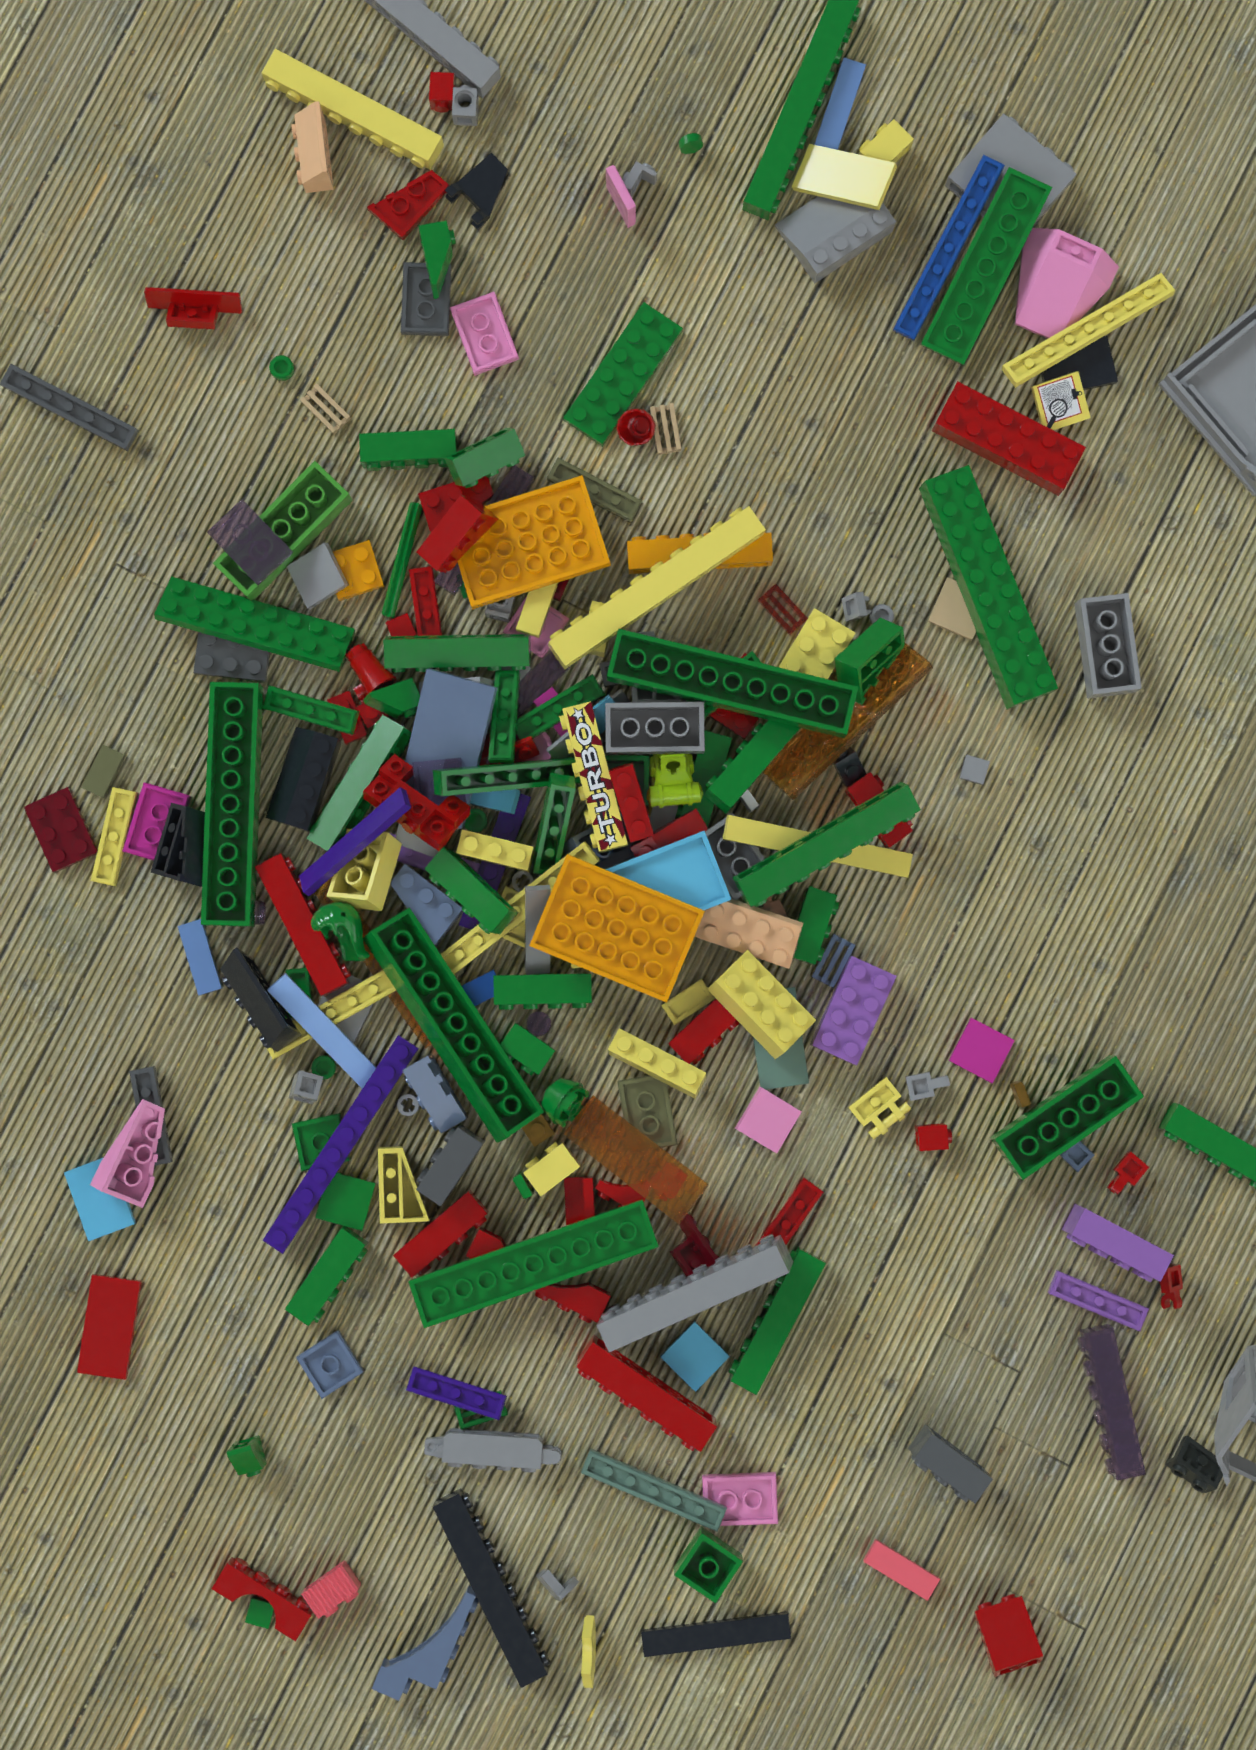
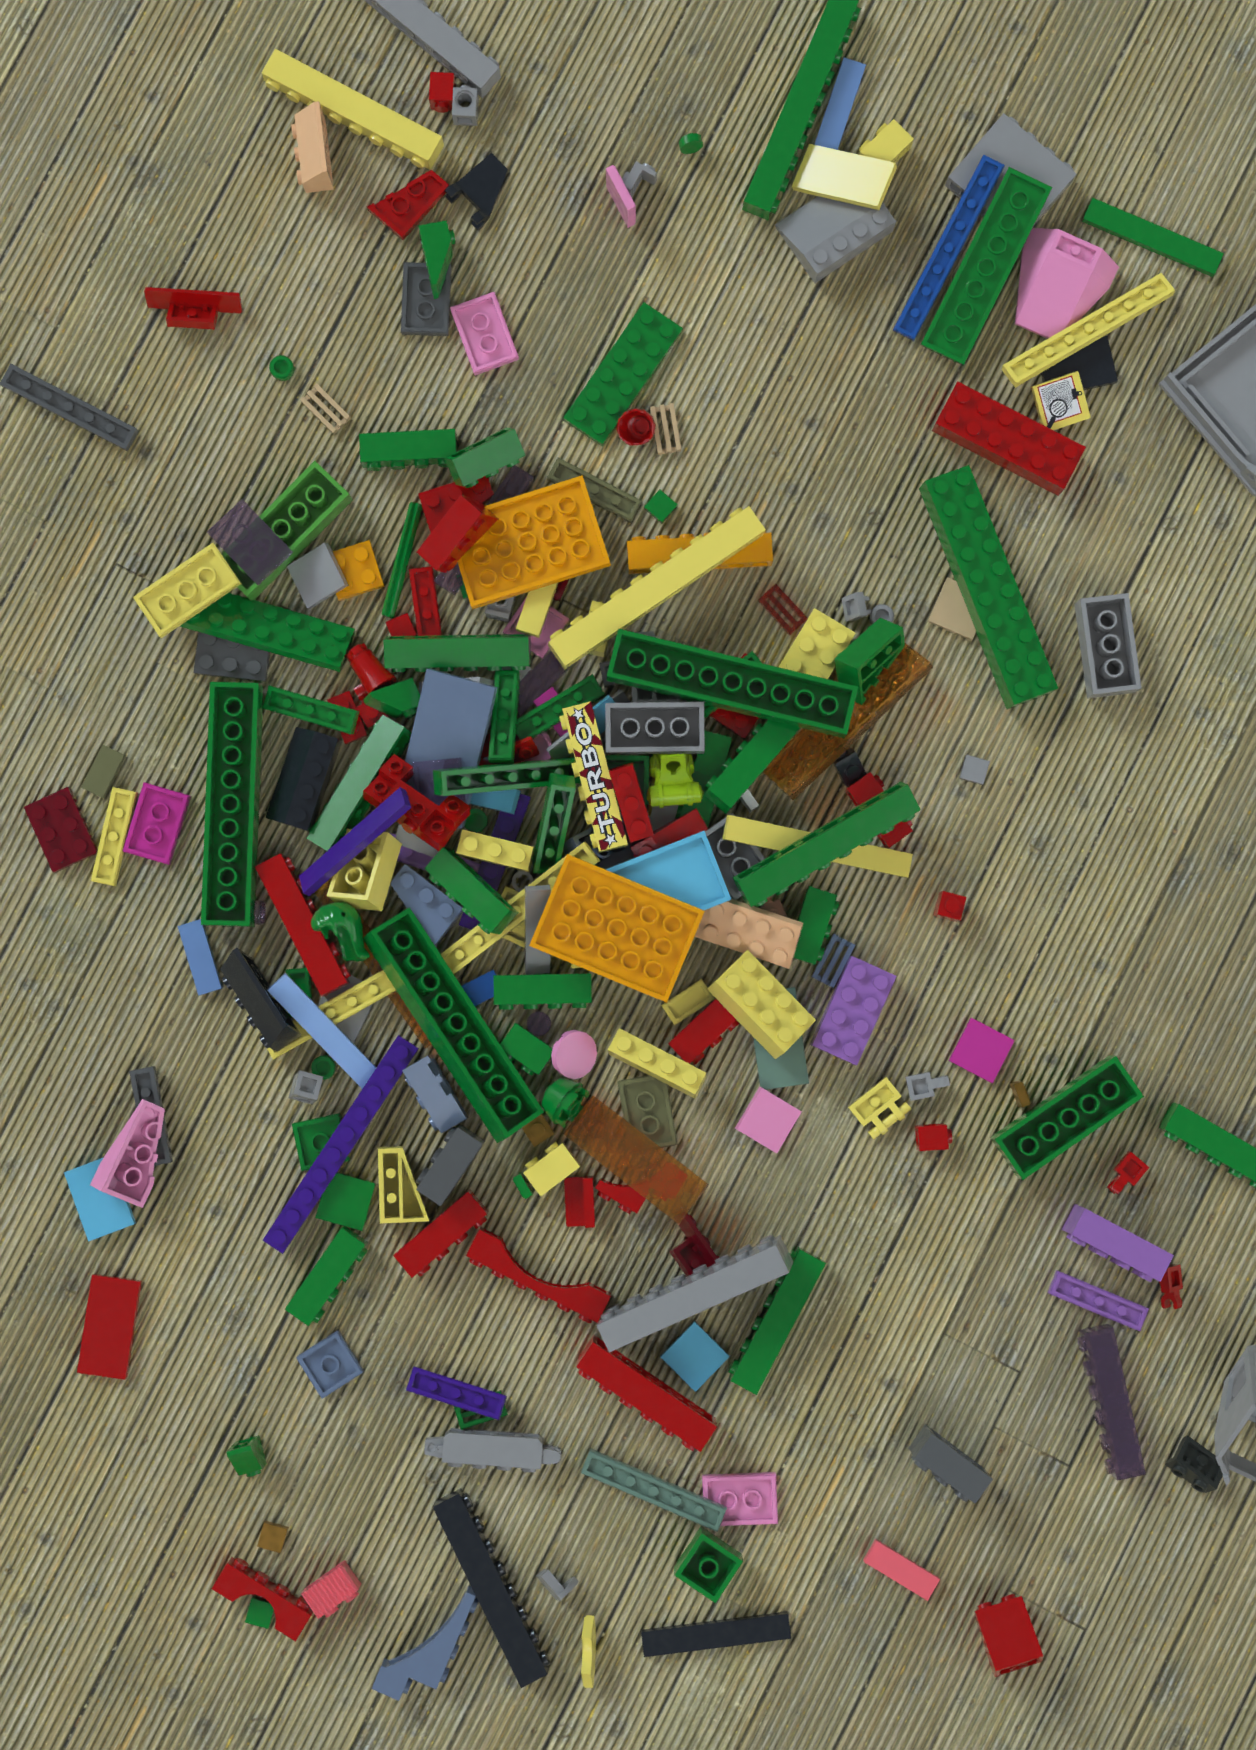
(181, 846): black wedge -> none
(187, 590): none -> light yellow tile
(272, 1536): none -> pearl gold tile
(400, 1106): light grey bush -> none
(533, 1263): green plate -> none
(574, 1054): none -> bright pink tile
(660, 506): none -> green tile
(794, 1211): red tile -> none
(949, 906): none -> red brick
(1077, 1156): sand blue tile -> none
(1152, 237): none -> green tile

